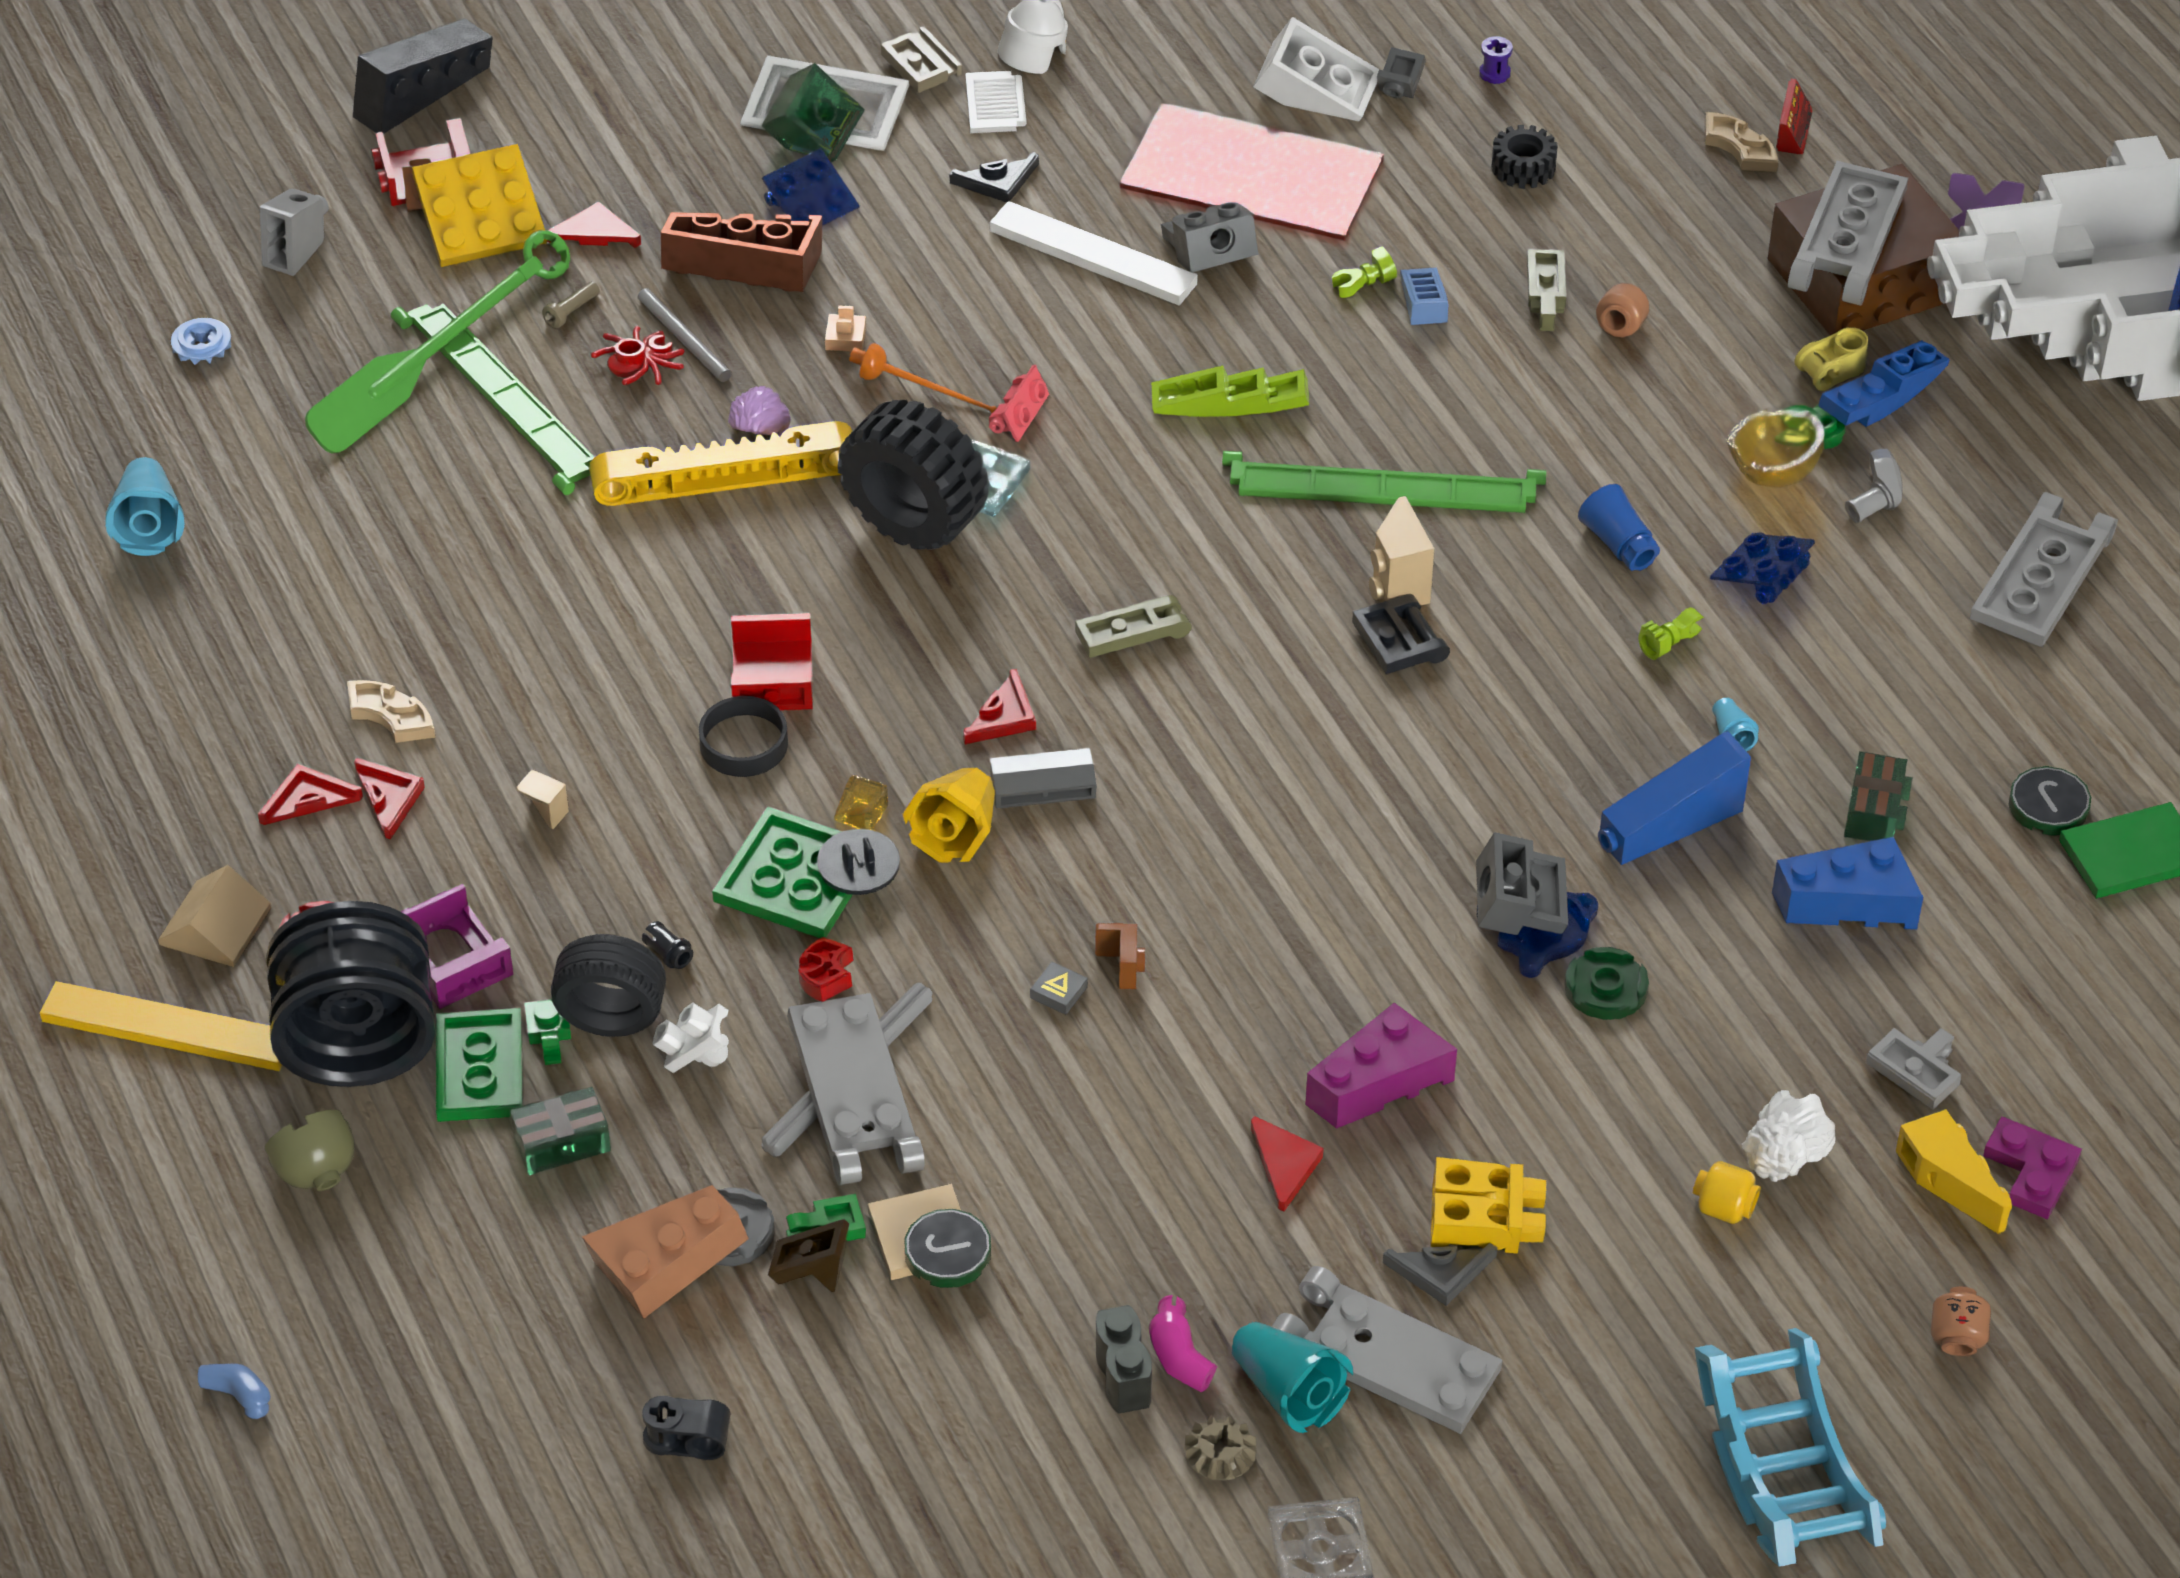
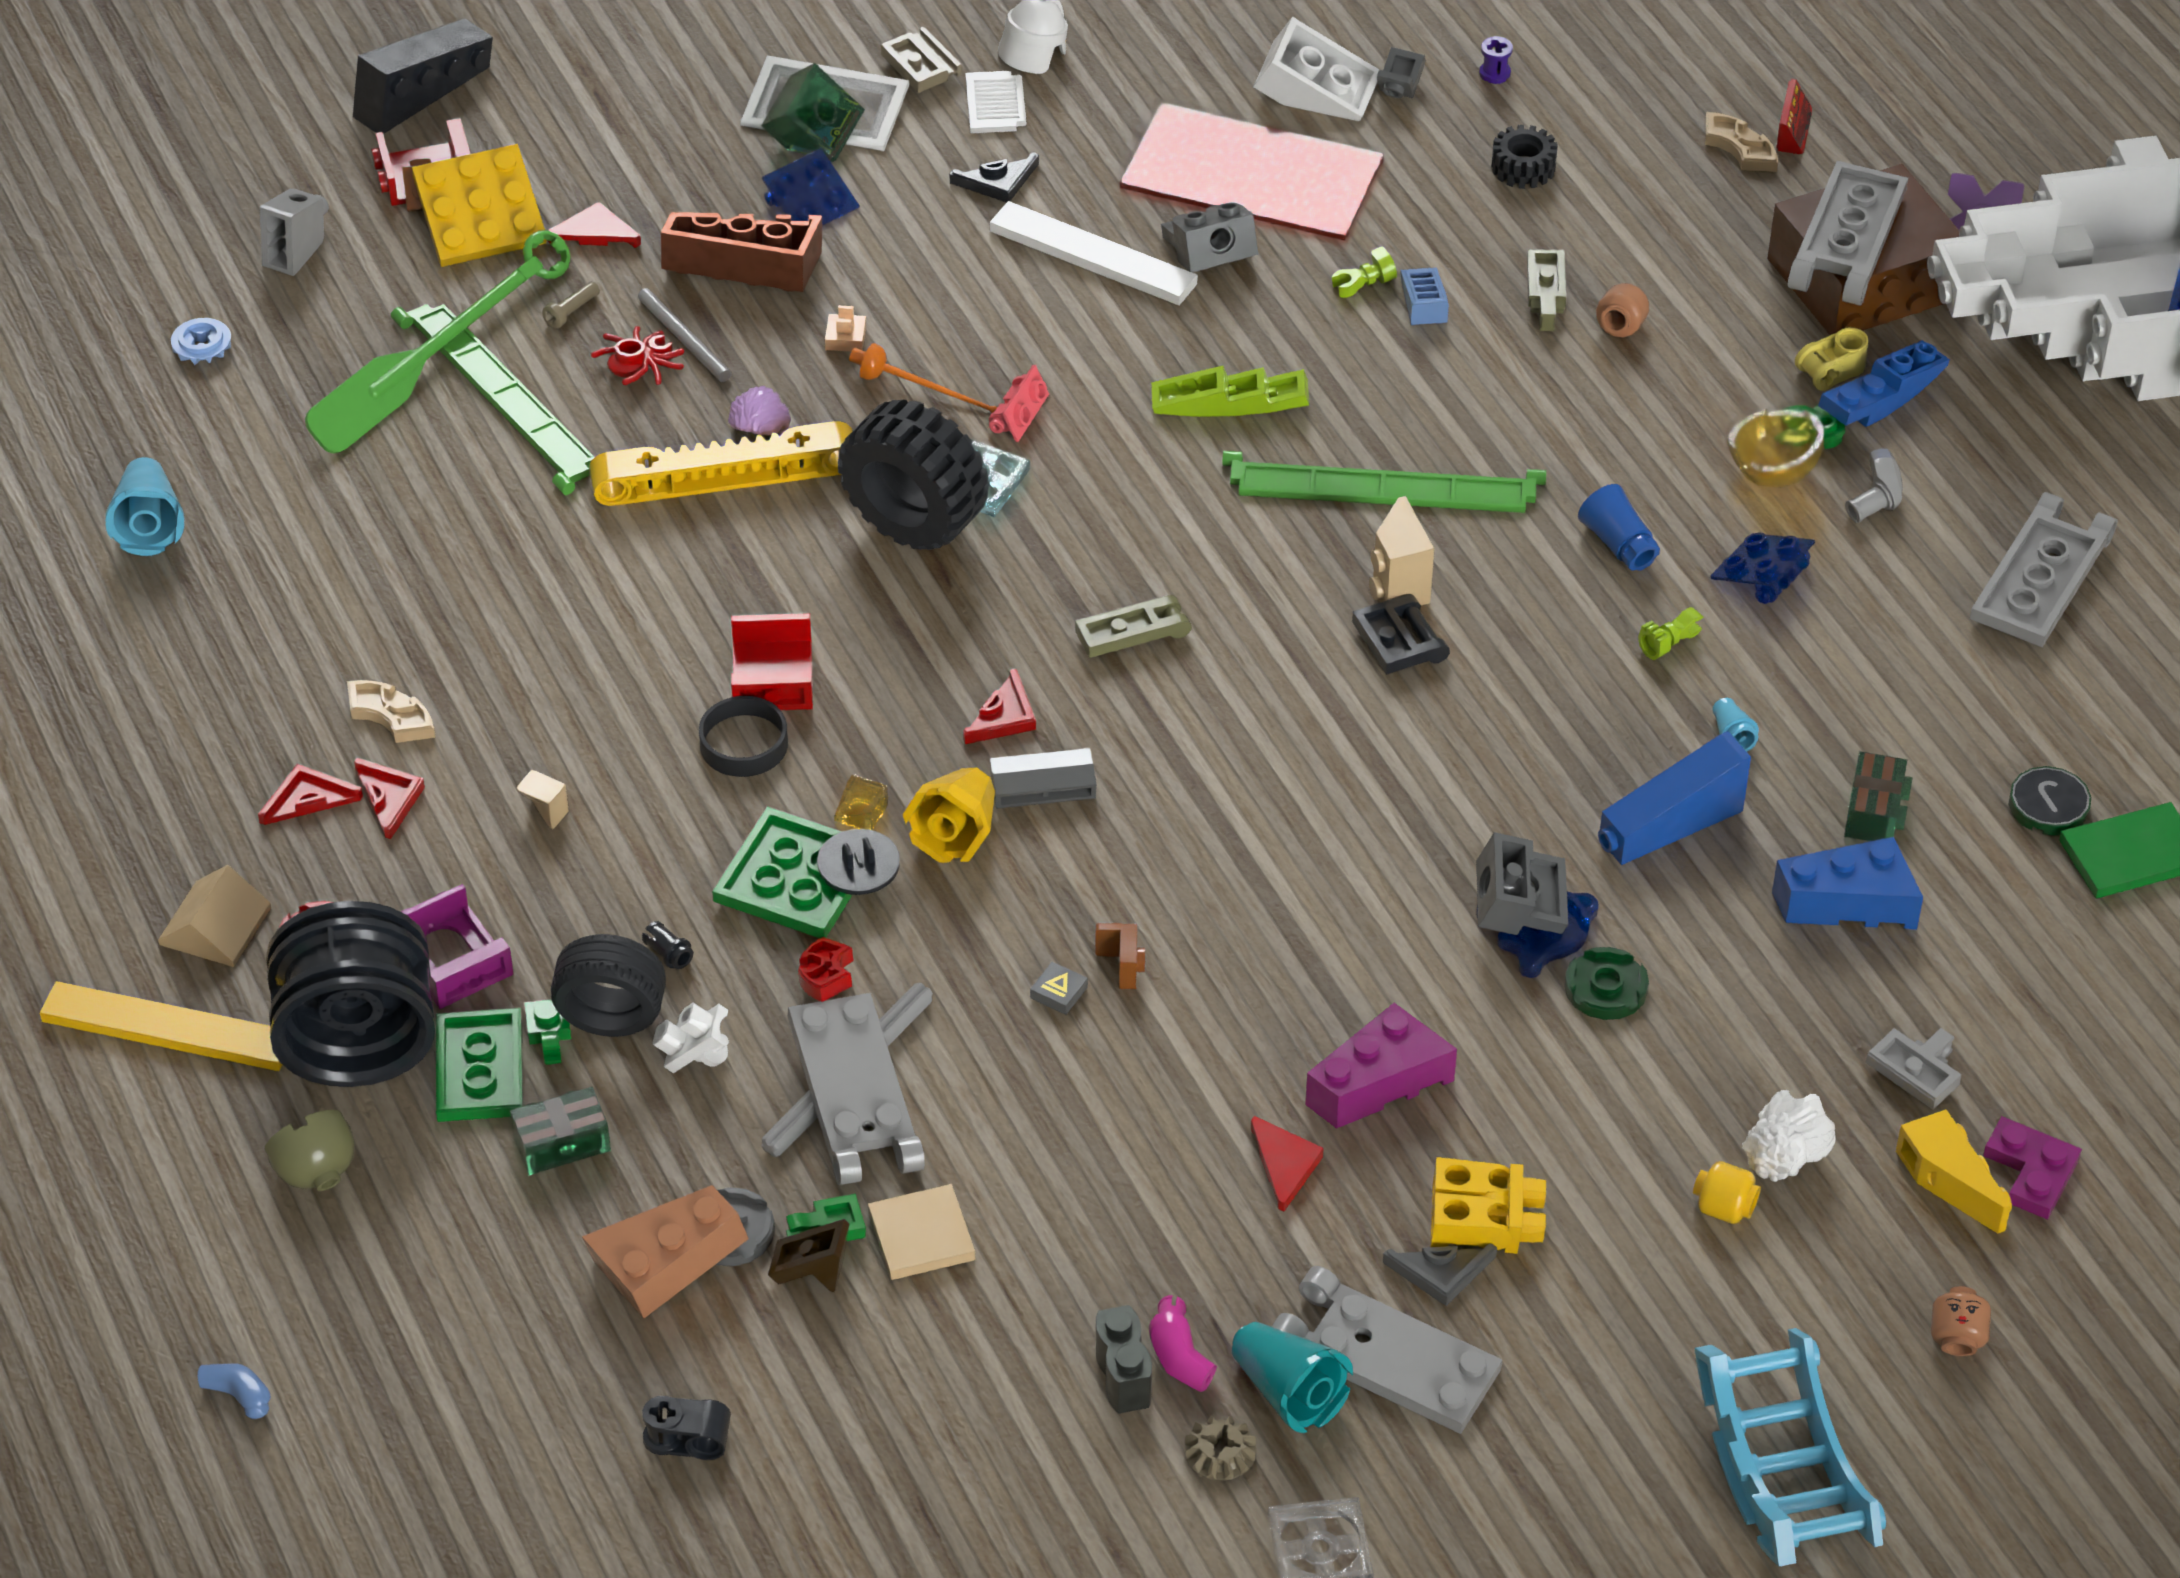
(947, 1247): black tile -> none

